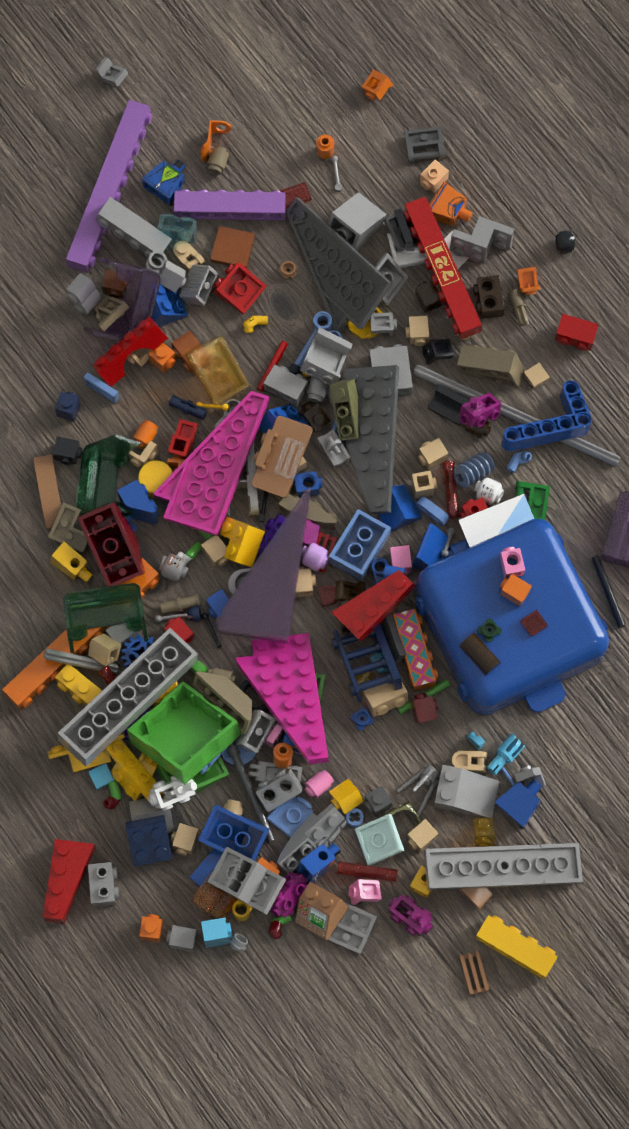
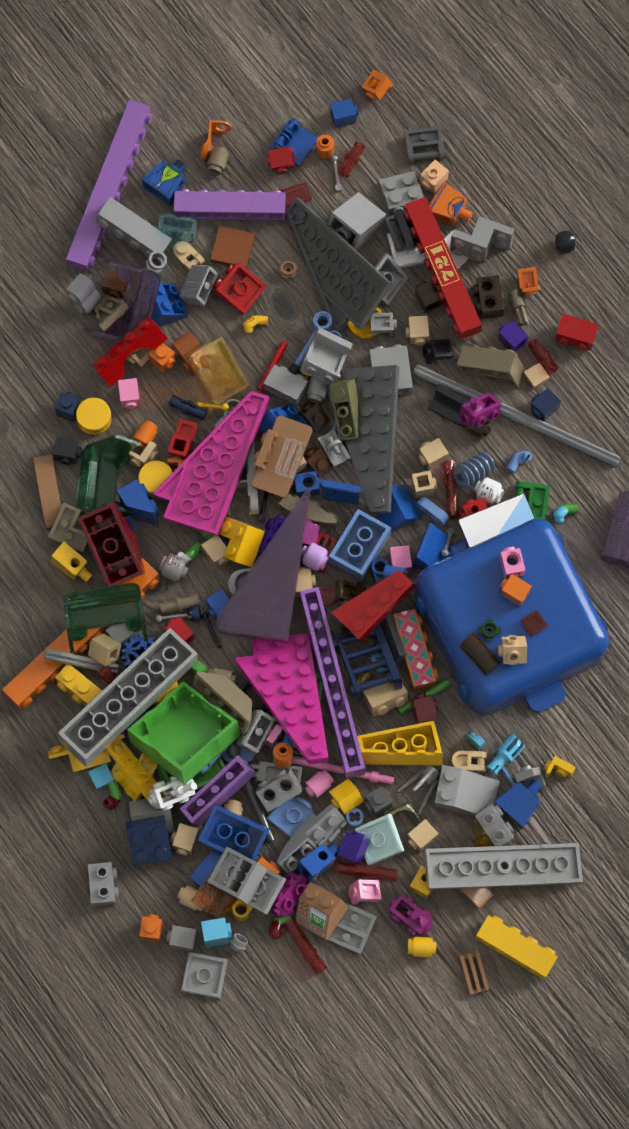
(66, 874): red wedge -> none
(93, 416): none -> yellow head
(101, 388): medium blue tile -> none
(111, 73): light grey bracket -> none
(129, 393): none -> bright pink brick
(172, 276): light grey brick -> none
(186, 895): none -> tan brick
(204, 975): none -> light grey tile
(218, 790): none -> medium lavender brick
(281, 159): none -> red brick
(297, 138): none -> blue hinge
(310, 953): none -> clear red pin
(317, 460): none -> reddish brown bracket
(332, 683): none -> medium lavender brick
(341, 492): none -> blue tile
(343, 112): none -> blue brick
(351, 159): none -> clear red pin
(353, 846): none -> dark purple brick
(363, 712): blue plate -> none
(373, 776): none -> bright pink bar
(400, 190): none -> light grey plate
(402, 746): none -> yellow wedge
(421, 947): none -> yellow brick
(494, 825): none -> light grey bracket
(512, 336): none -> dark purple brick
(513, 650): none -> tan brick
(543, 356): none -> clear red pin
(544, 405): none -> dark blue brick
(553, 425): blue beam -> none
(562, 767): none -> yellow bracket
(563, 510): none -> arm
(608, 591): black bar -> none

